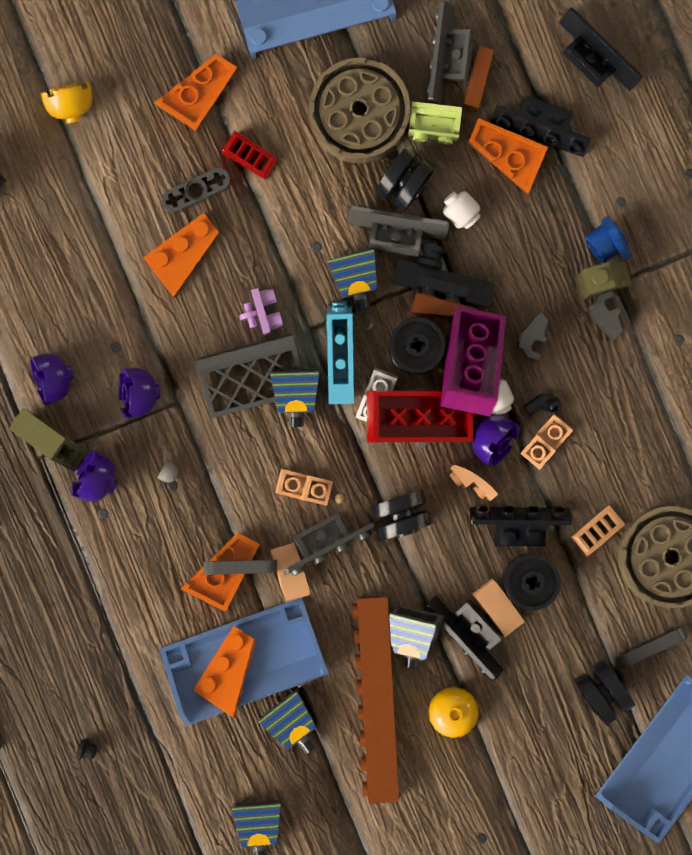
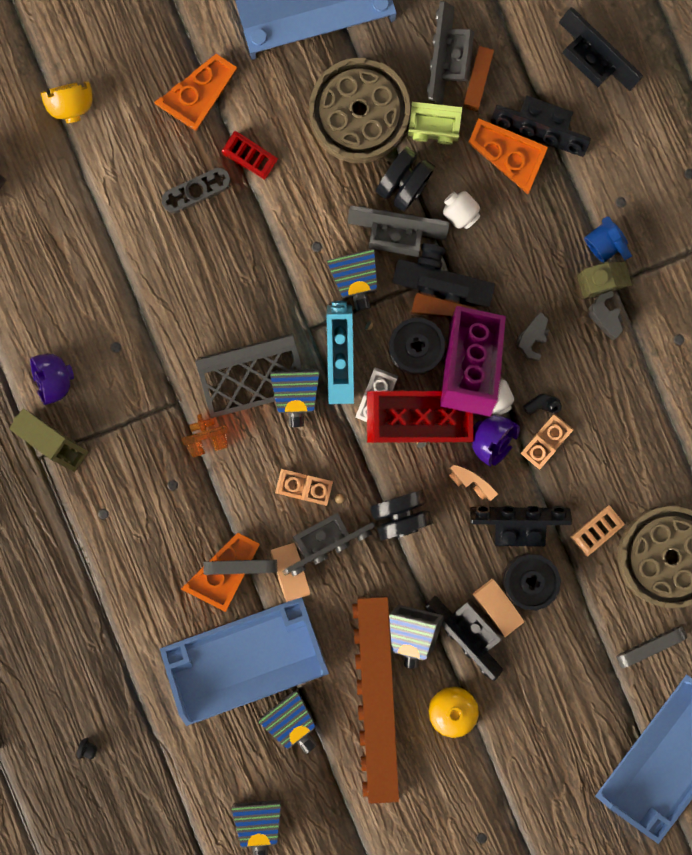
(95, 478): dark purple cylinder -> none
(137, 391): dark purple cylinder -> none
(168, 473): light grey hinge -> none
(181, 253): orange wing -> none
(195, 443): none -> clear orange hips
(226, 673): orange wing -> none
(262, 299): lavender hips -> none
(605, 691): black wheel -> none

